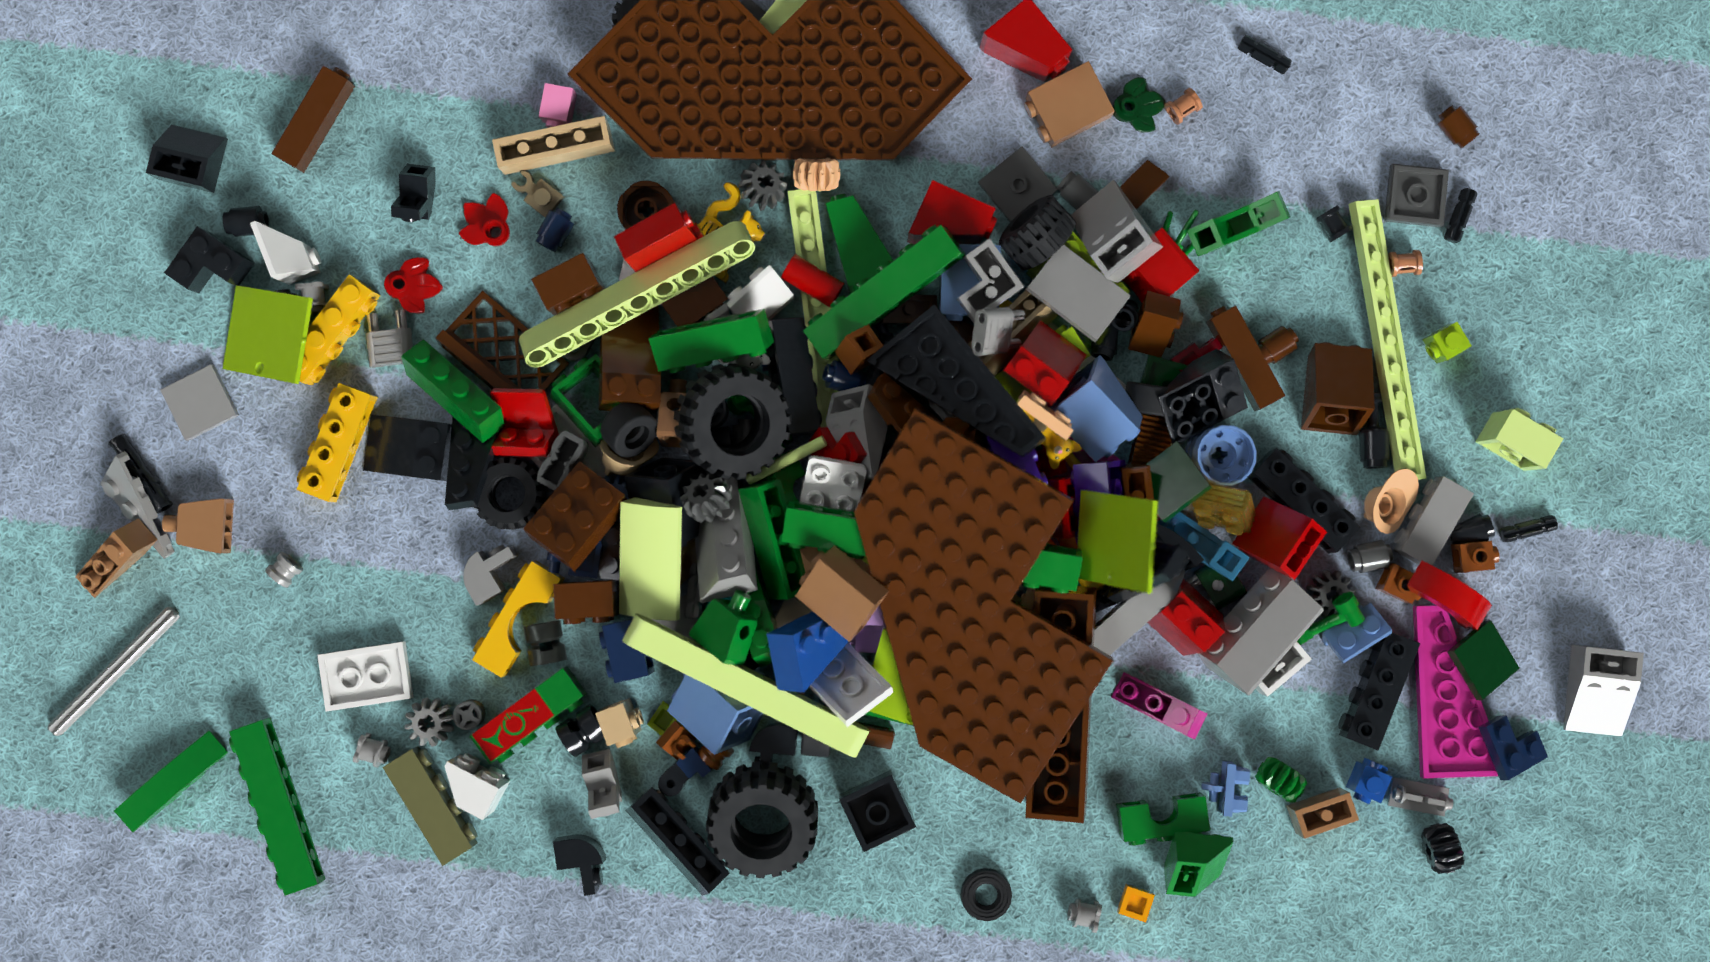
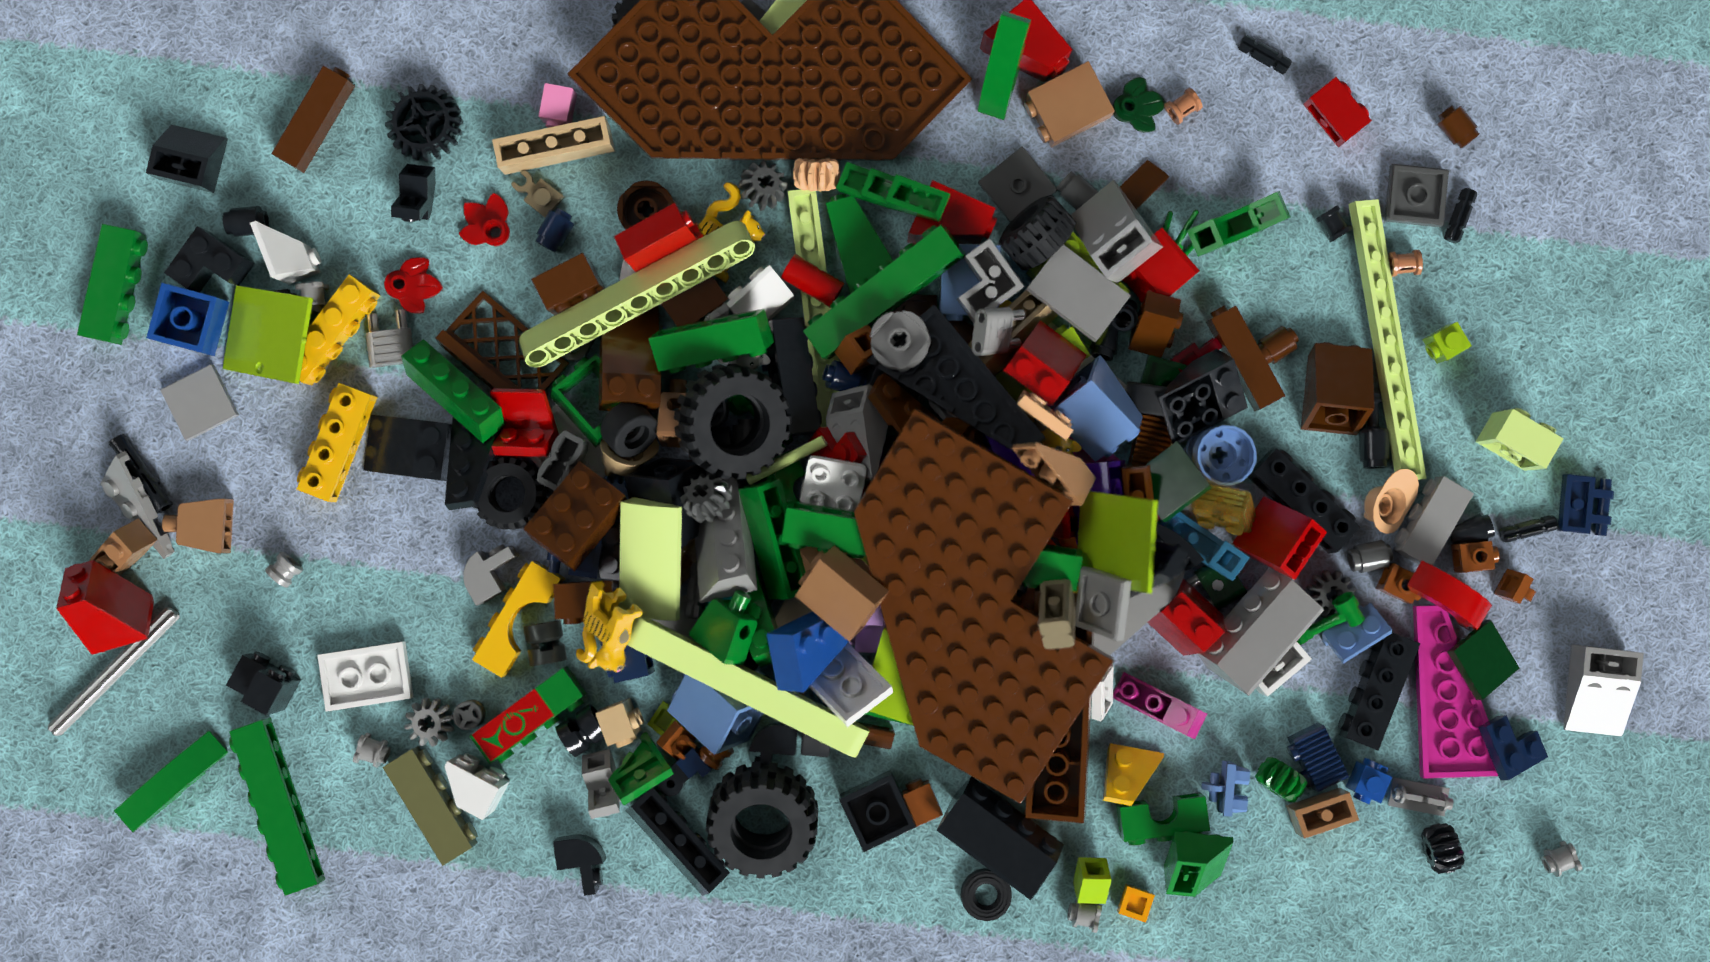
(103, 607): none -> red slope
(112, 284): none -> green brick
(187, 319): none -> blue brick
(262, 683): none -> black brick
(411, 126): none -> black gear
(609, 625): none -> yellow animal
(640, 771): none -> green wing
(893, 192): none -> green slope
(900, 357): none -> light grey plate
(921, 801): none -> dark orange brick
(1000, 837): none -> black slope
(1003, 65): none -> green slope
(1057, 469): none -> medium nougat slope
(1057, 614): none -> dark tan brick
(1092, 886): none -> lime brick
(1102, 603): none -> light grey tile
(1103, 696): none -> white tile
(1128, 772): none -> yellow wing
(1317, 757): none -> dark blue brick
(1337, 111): none -> red brick
(1515, 587): none -> dark orange tile
(1561, 859): none -> light grey brick
(1577, 505): none -> dark blue plate

